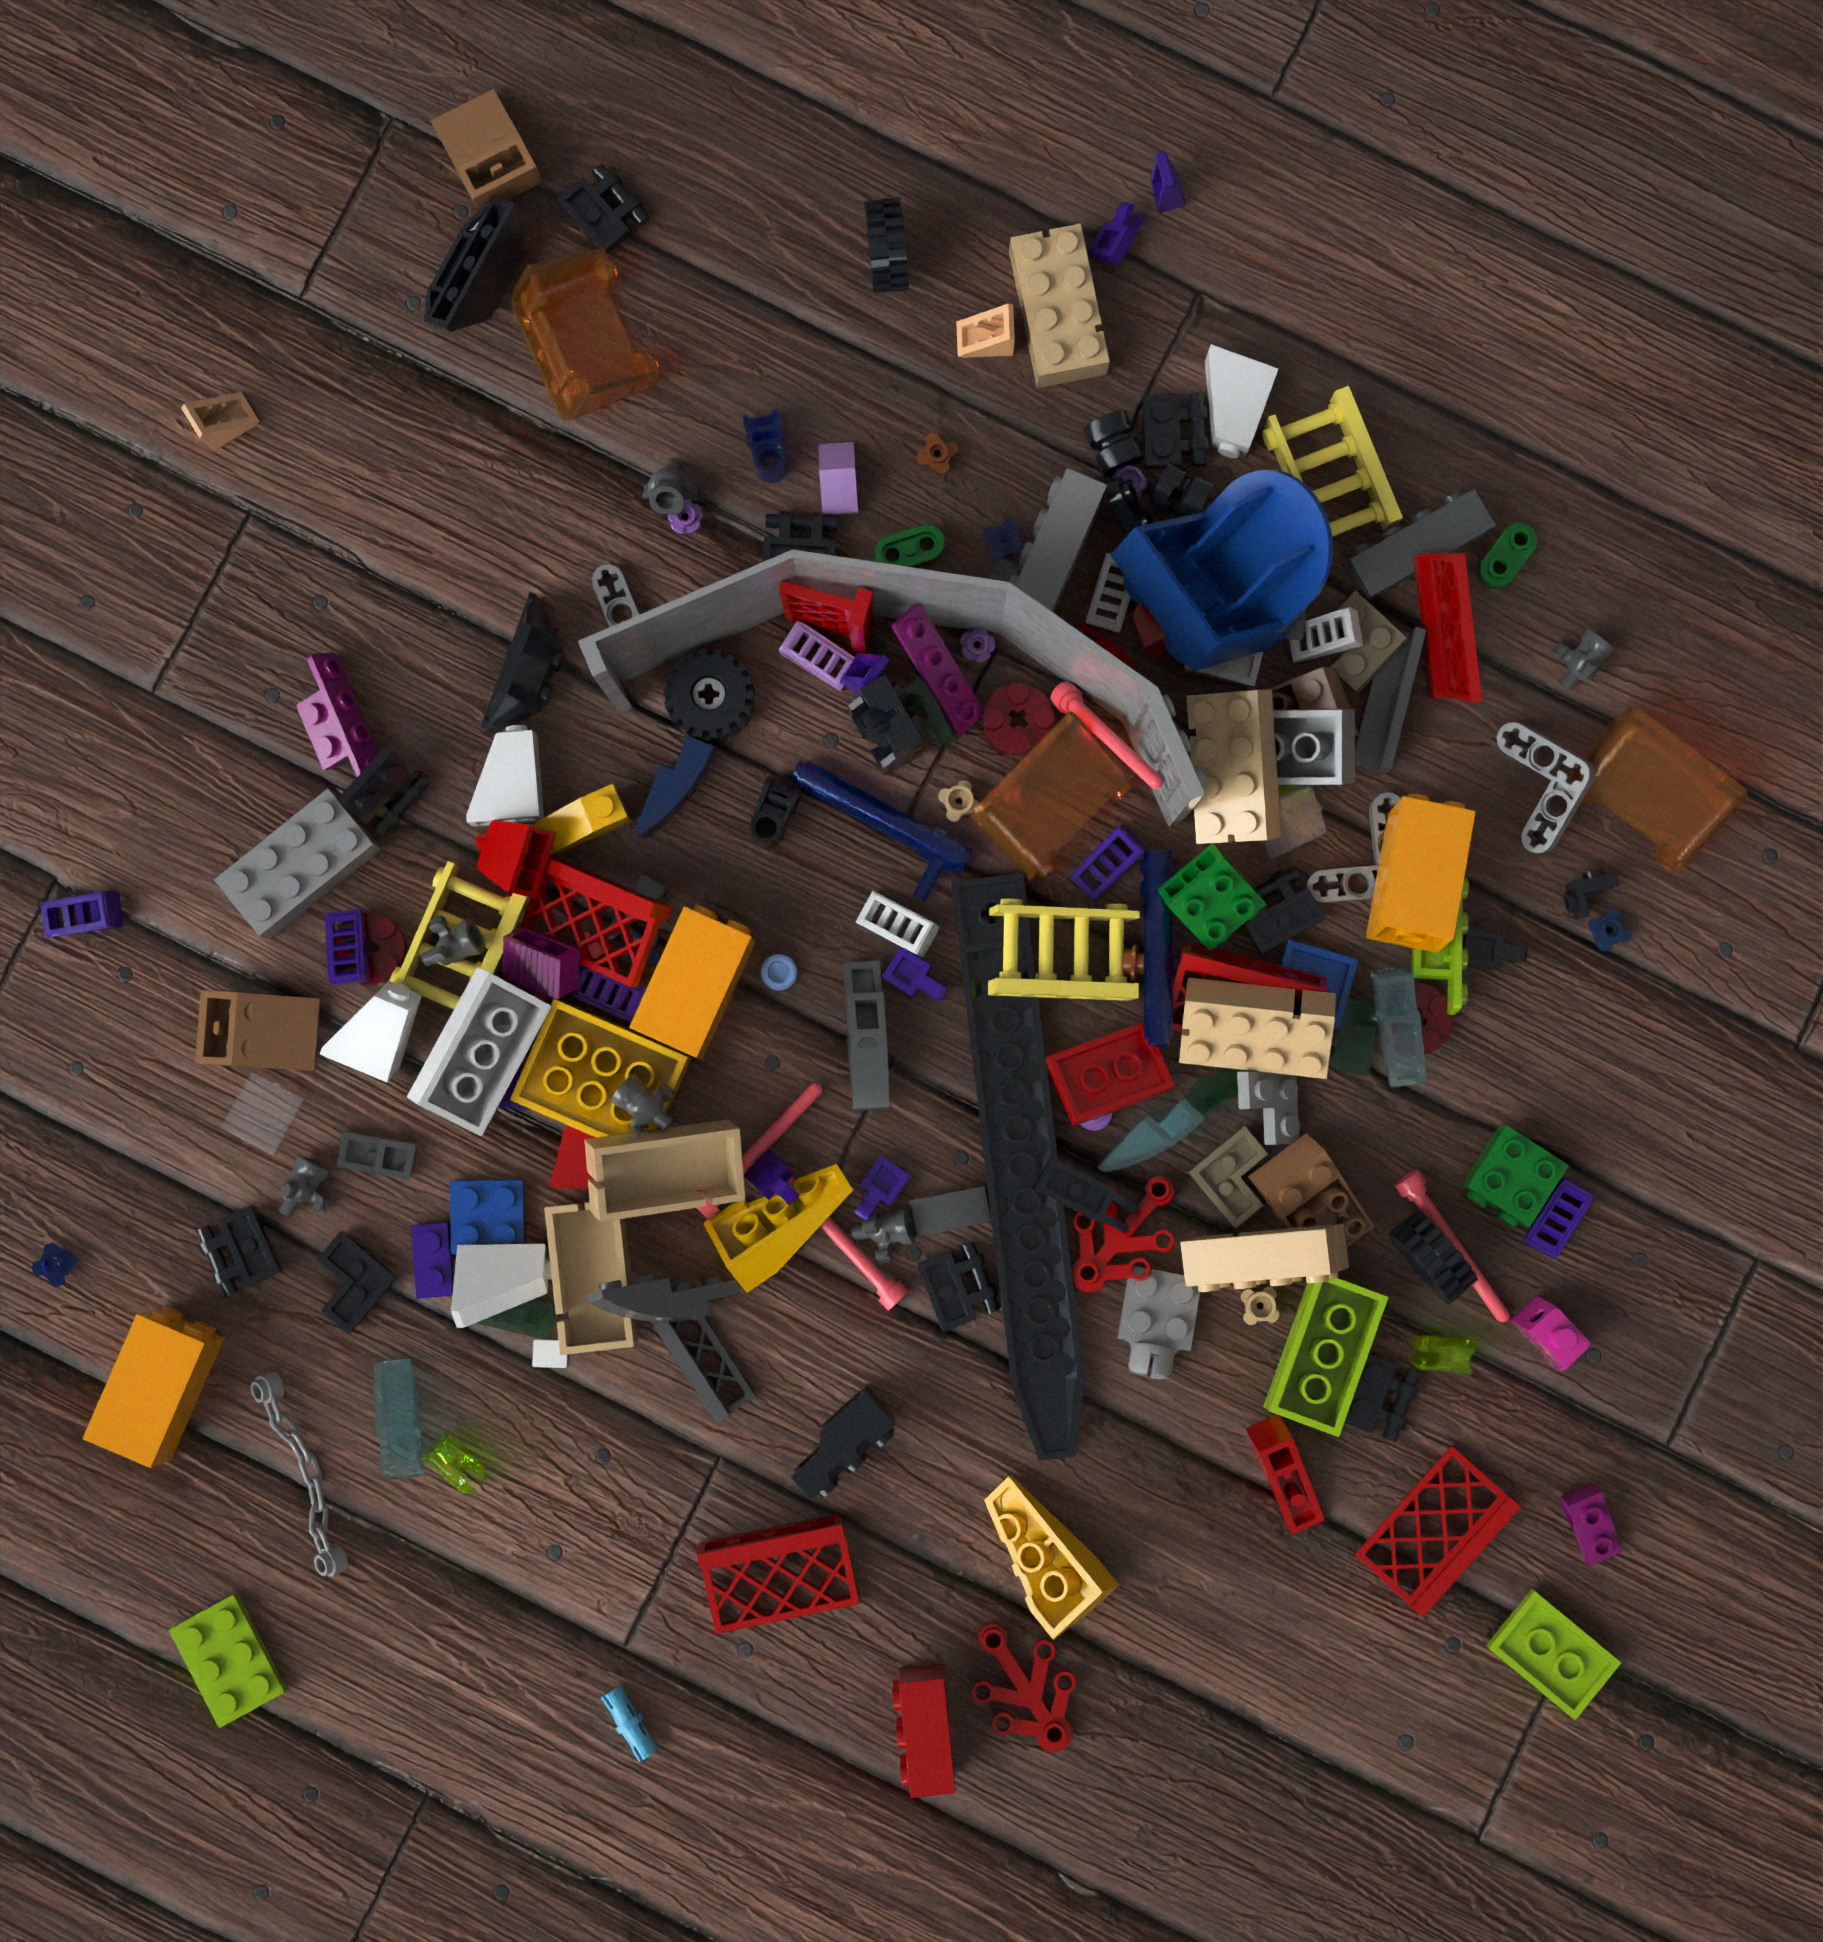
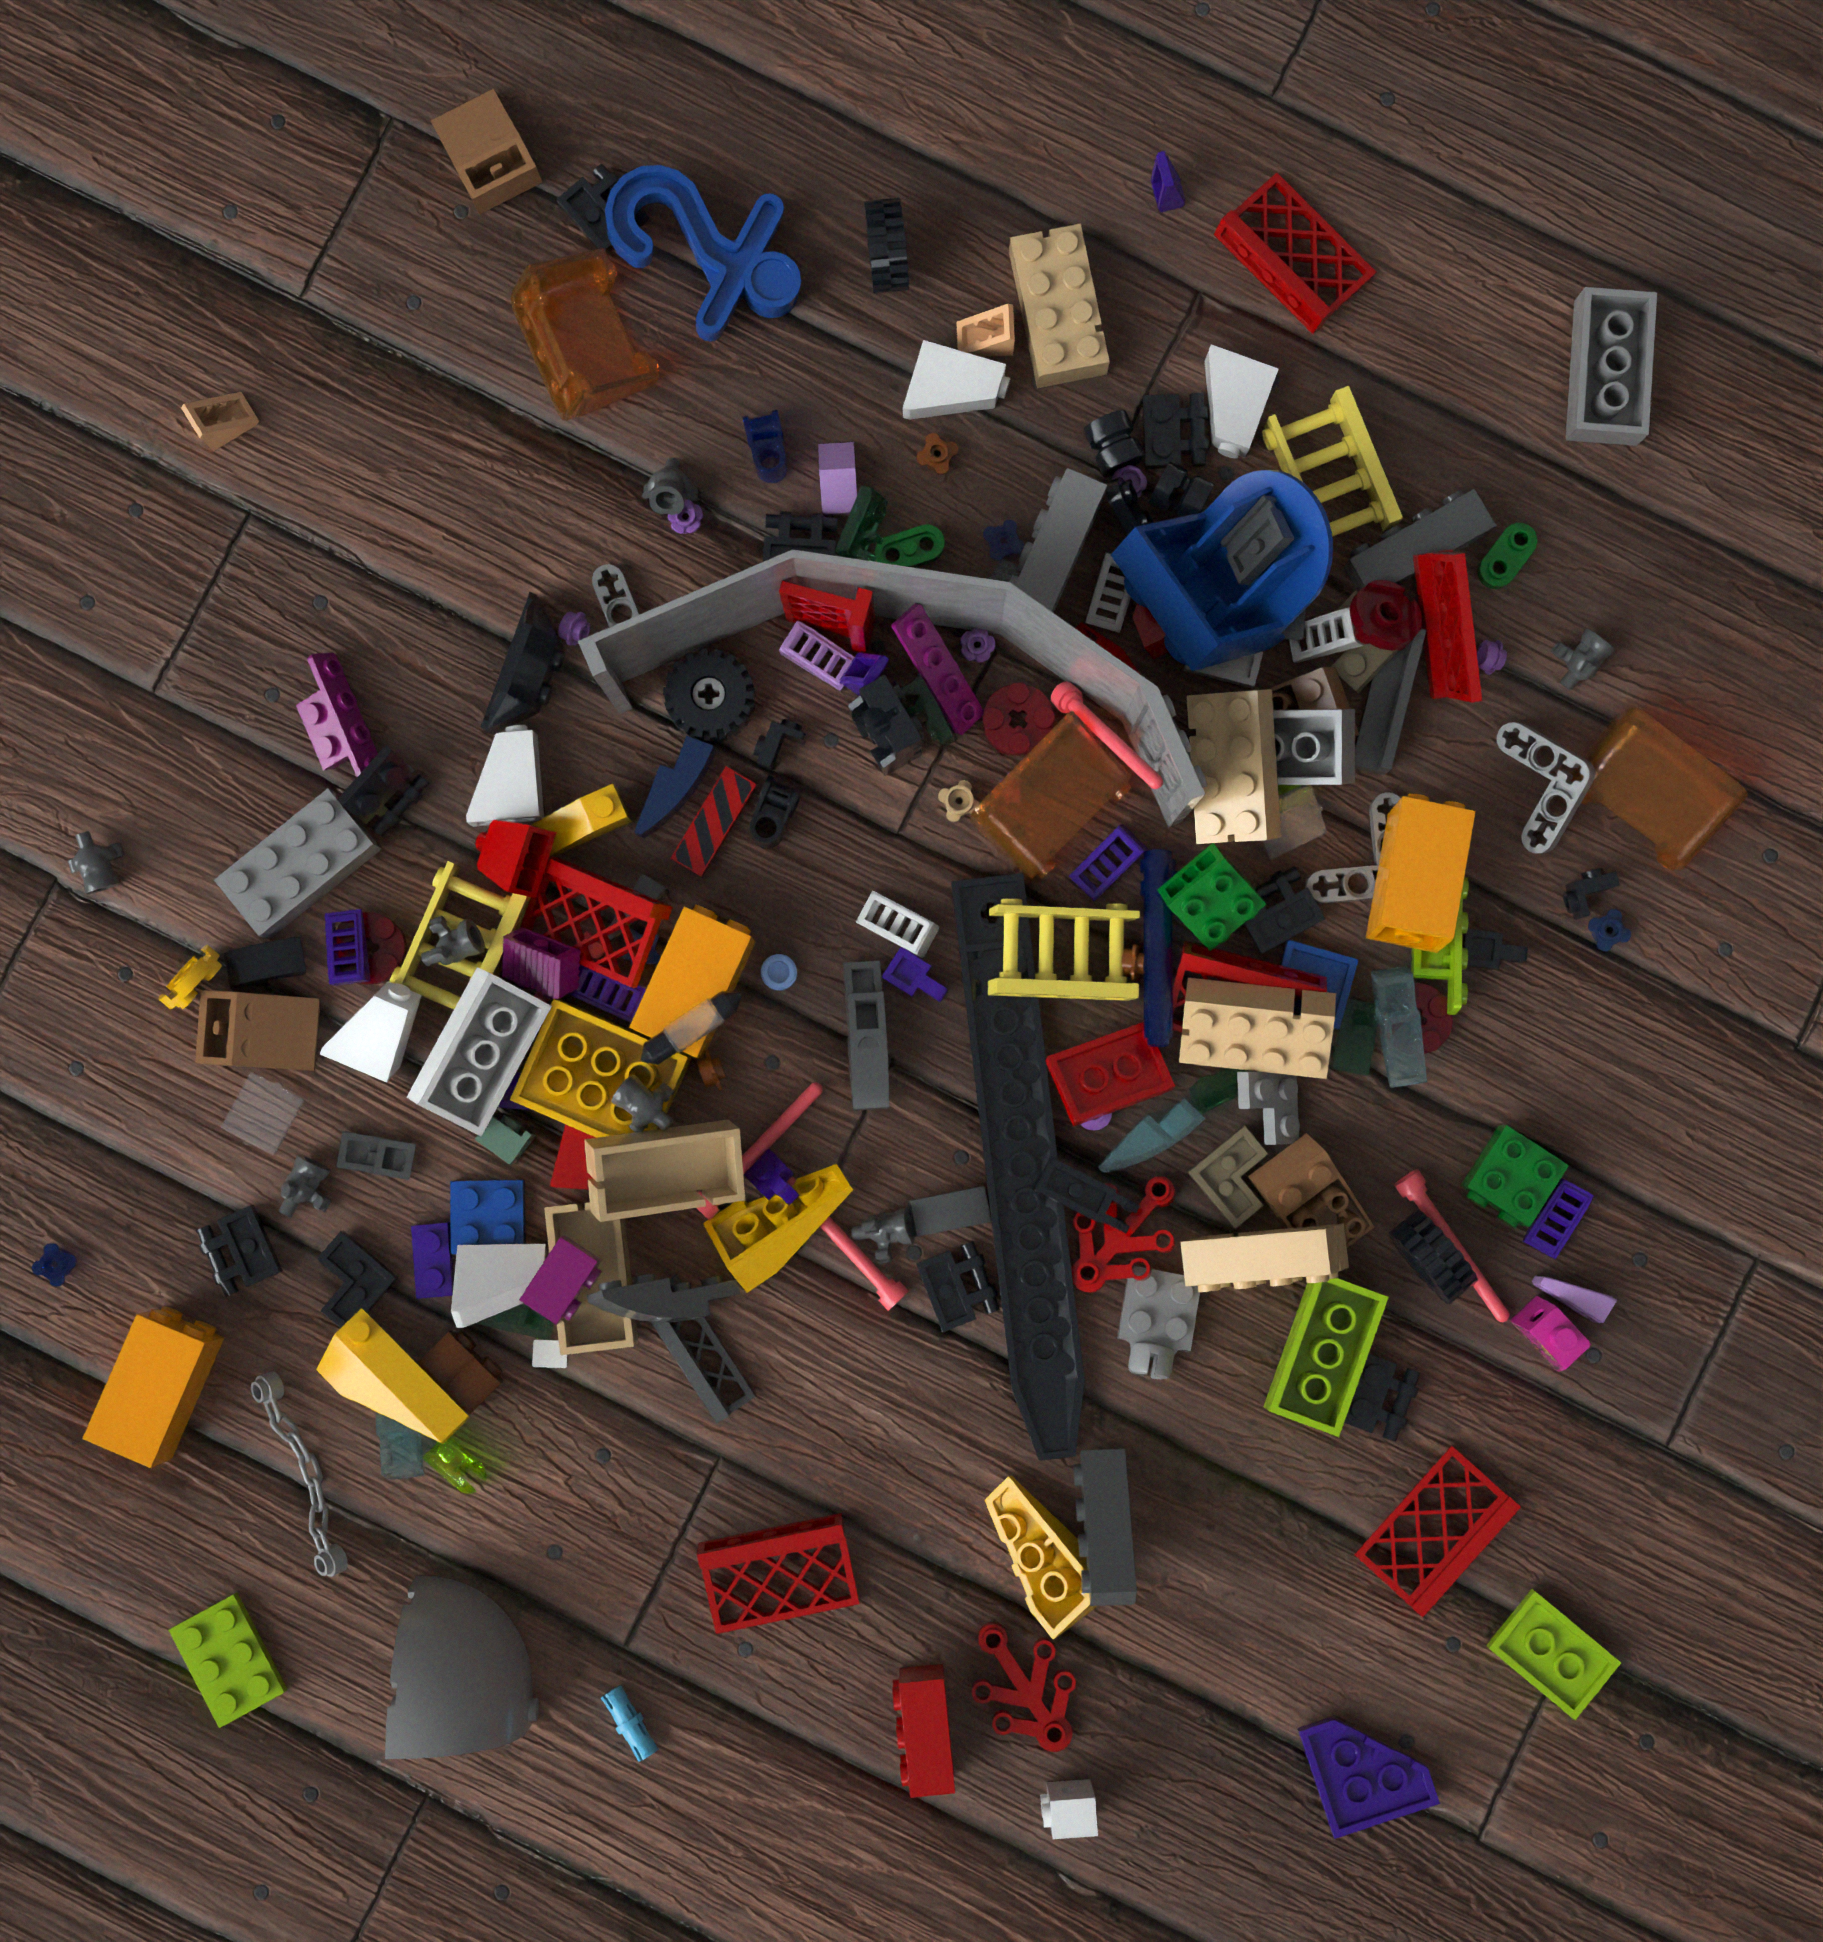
(95, 864): none -> dark grey piece
(104, 909): dark purple slope -> none
(189, 977): none -> yellow plate
(264, 962): none -> black slope
(379, 1374): none -> yellow wedge
(456, 1674): none -> light grey brick
(461, 1370): none -> reddish brown brick
(477, 268): black wedge -> none
(505, 1139): none -> sand green brick
(561, 1280): none -> magenta brick
(573, 627): none -> medium lavender plate
(691, 1027): none -> piece
(711, 1071): none -> dark orange plate
(713, 821): none -> tile
(731, 266): none -> blue piece
(769, 746): none -> black bracket
(843, 1443): black piece -> none
(862, 525): none -> clear green plate
(883, 1183): dark purple plate -> none
(931, 843): clear blue cylinder -> none
(953, 383): none -> white slope
(1070, 1809): none -> white brick
(1107, 1527): none -> dark grey brick
(1115, 237): dark purple plate -> none
(1257, 540): none -> dark grey plate
(1267, 1313): tan plate -> none
(1270, 265): none -> red fence
(1285, 1473): red slope -> none
(1362, 1777): none -> dark purple plate
(1373, 627): none -> dark red plate
(1444, 1354): clear neon green piece -> none
(1491, 656): none -> medium lavender plate
(1586, 1302): none -> lavender slope
(1591, 1523): magenta plate -> none
(1611, 366): none -> light grey brick

